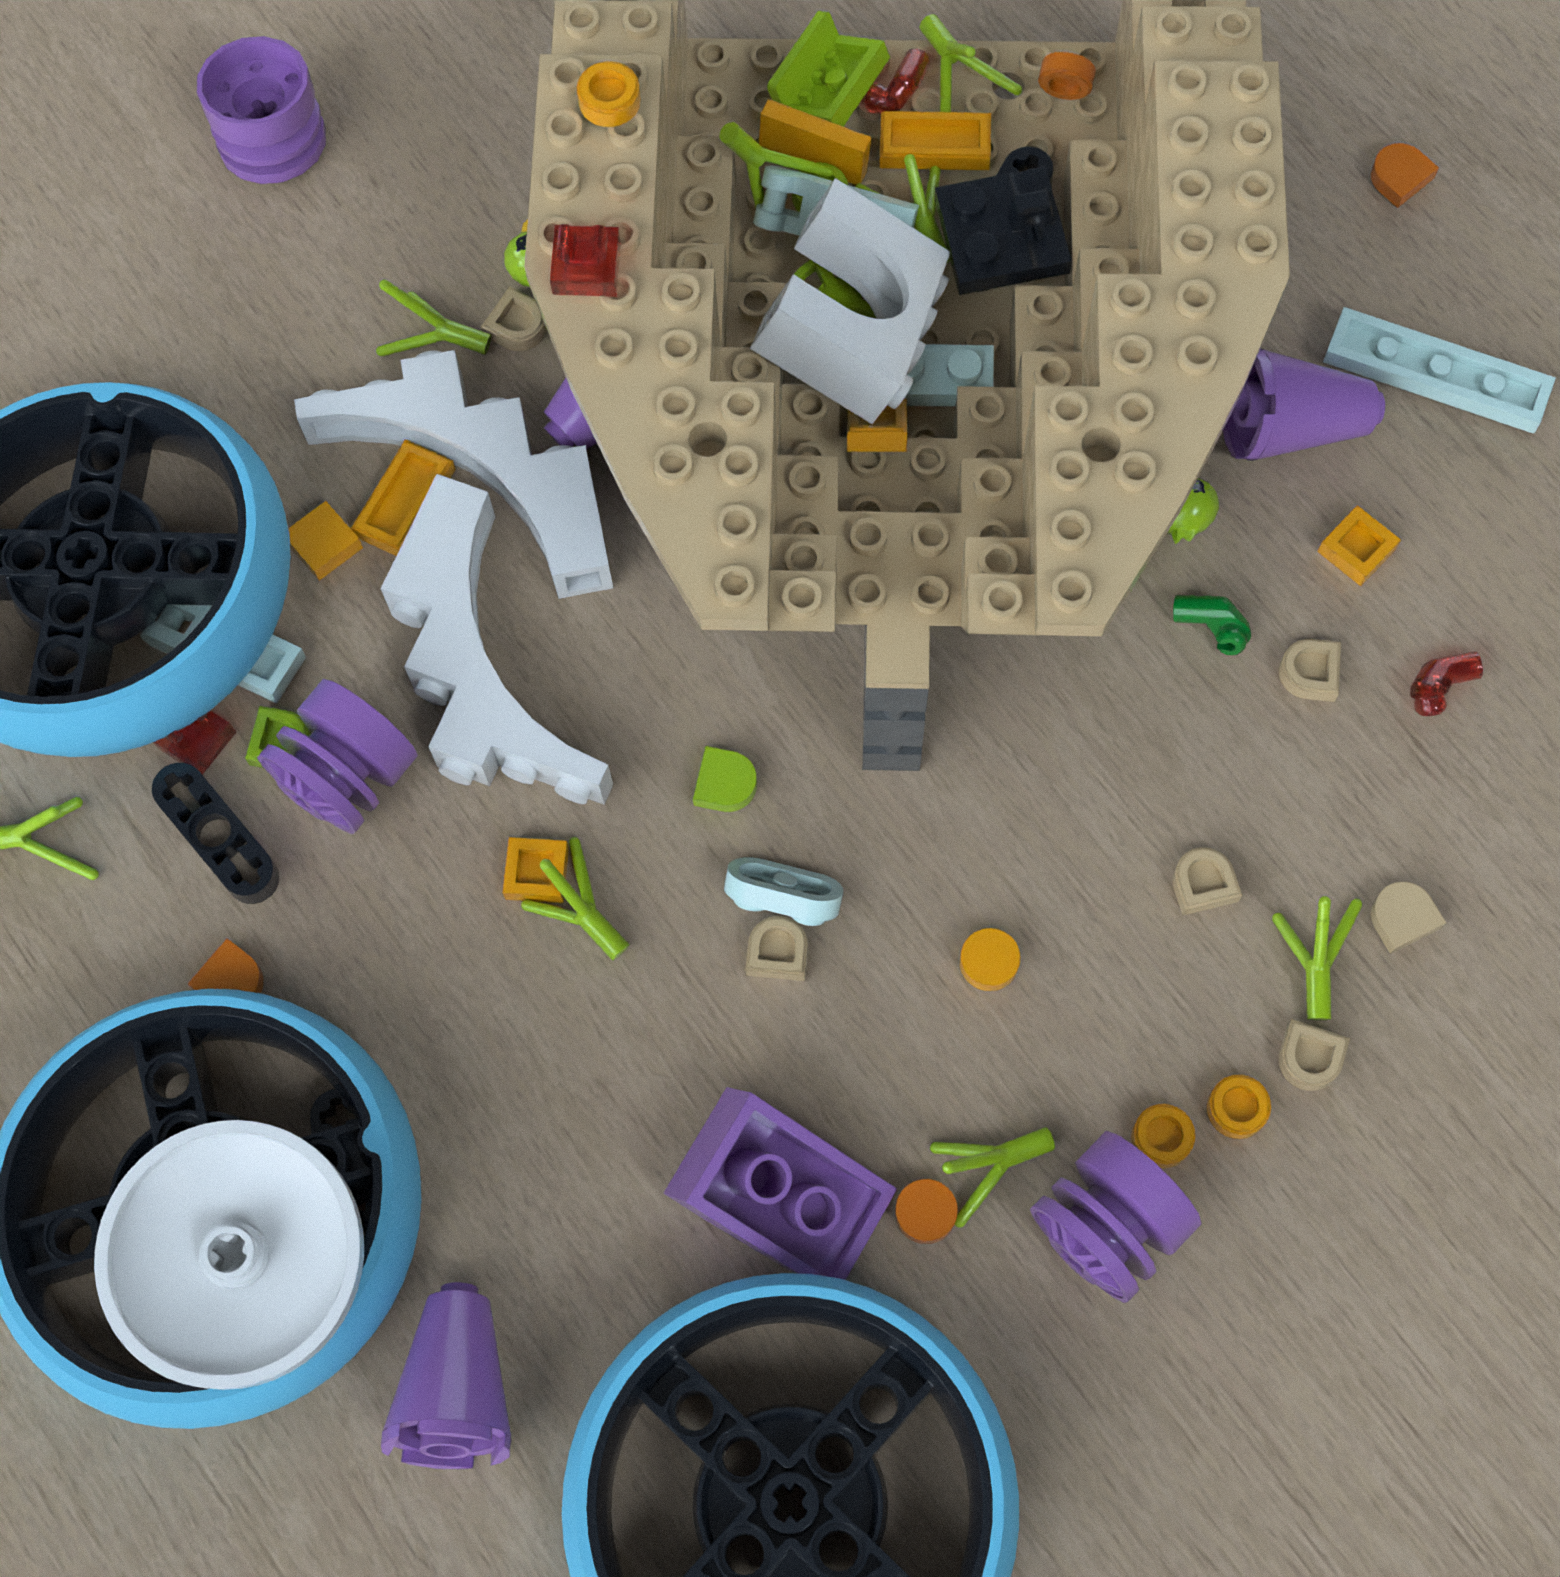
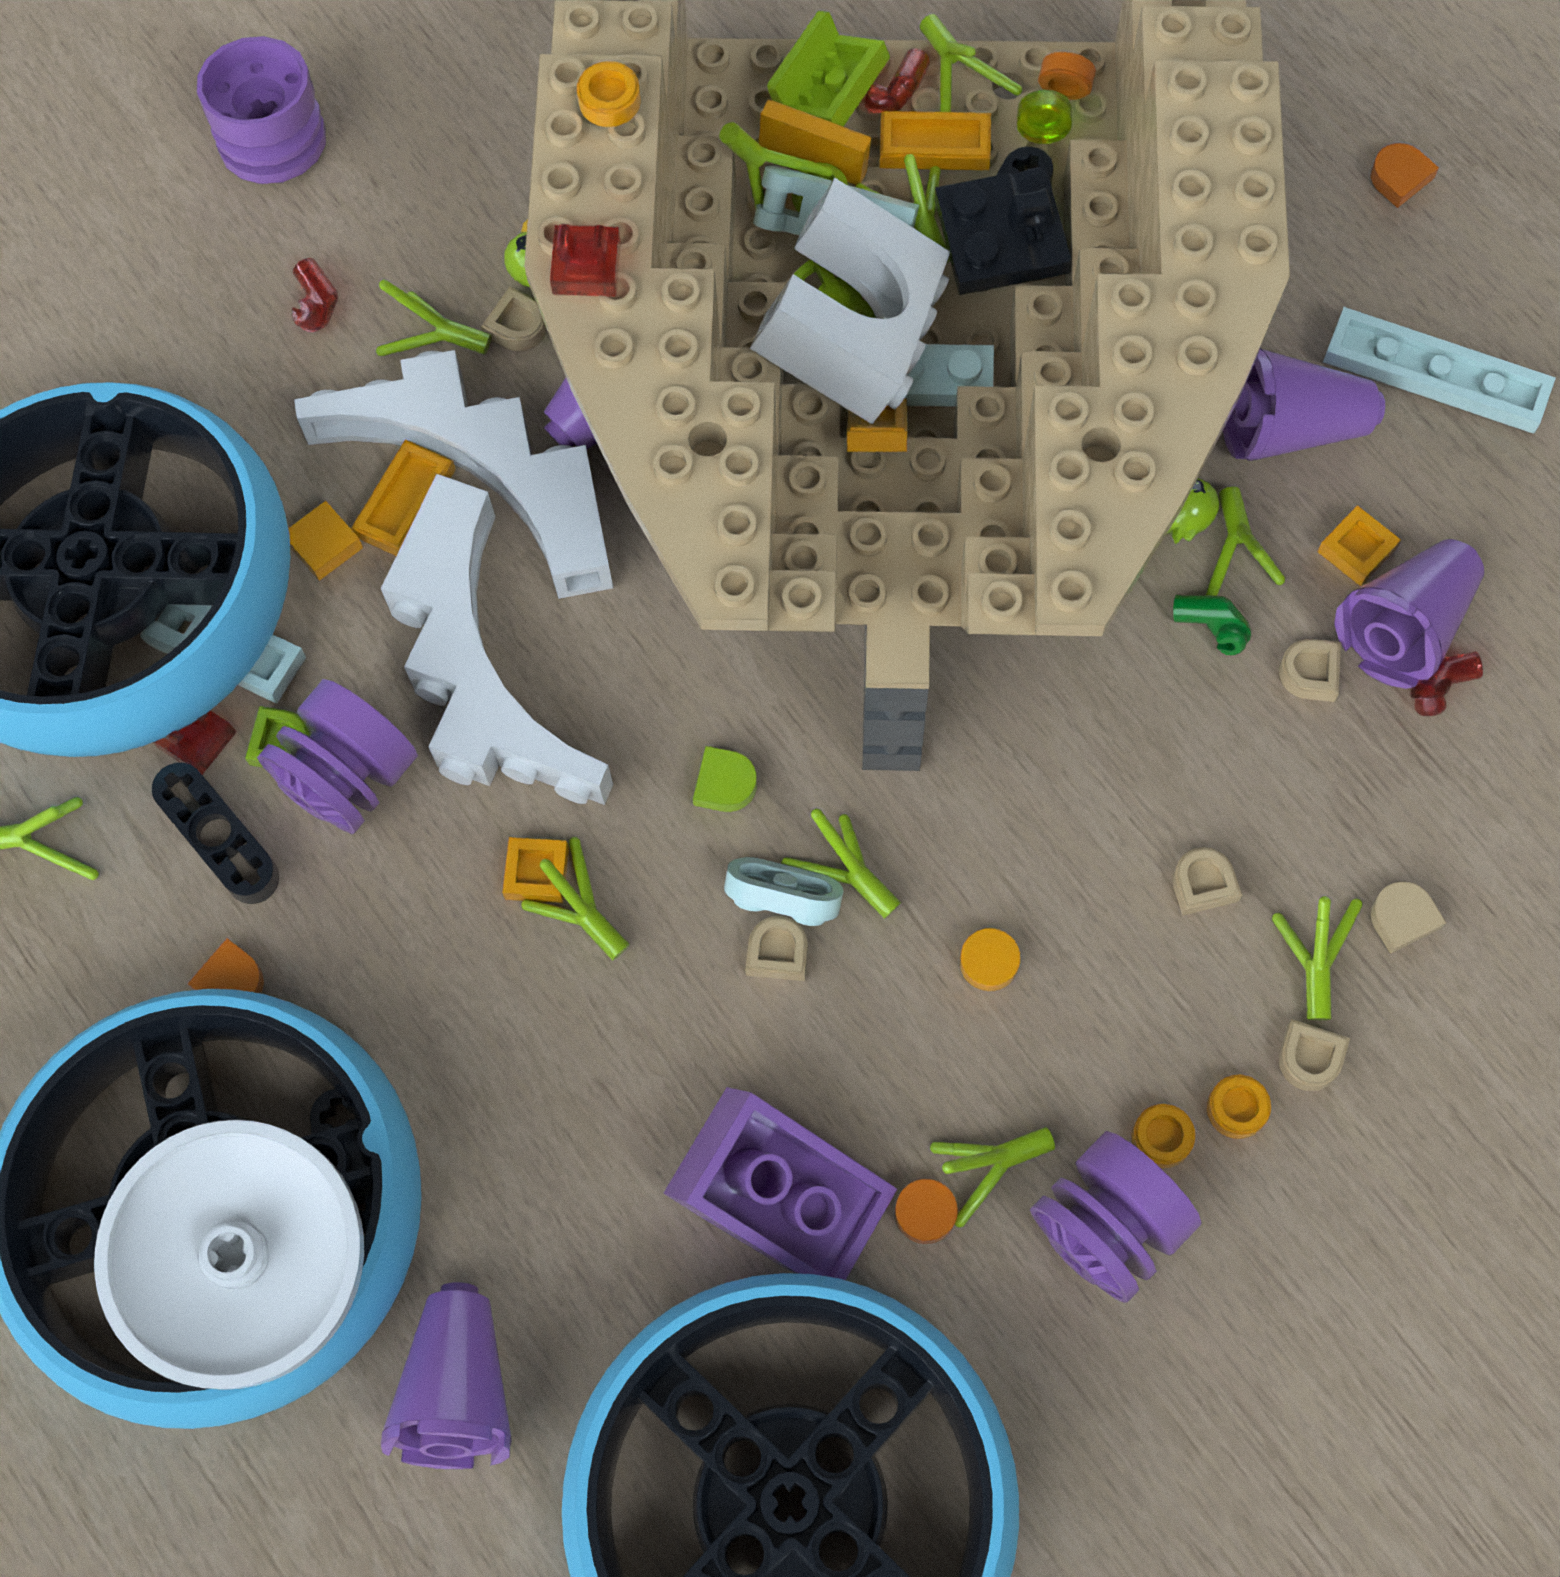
(319, 300): none -> clear red arm
(850, 853): none -> lime plant
(1044, 116): none -> clear neon green tile
(1239, 532): none -> lime plant
(1411, 613): none -> medium lavender cone

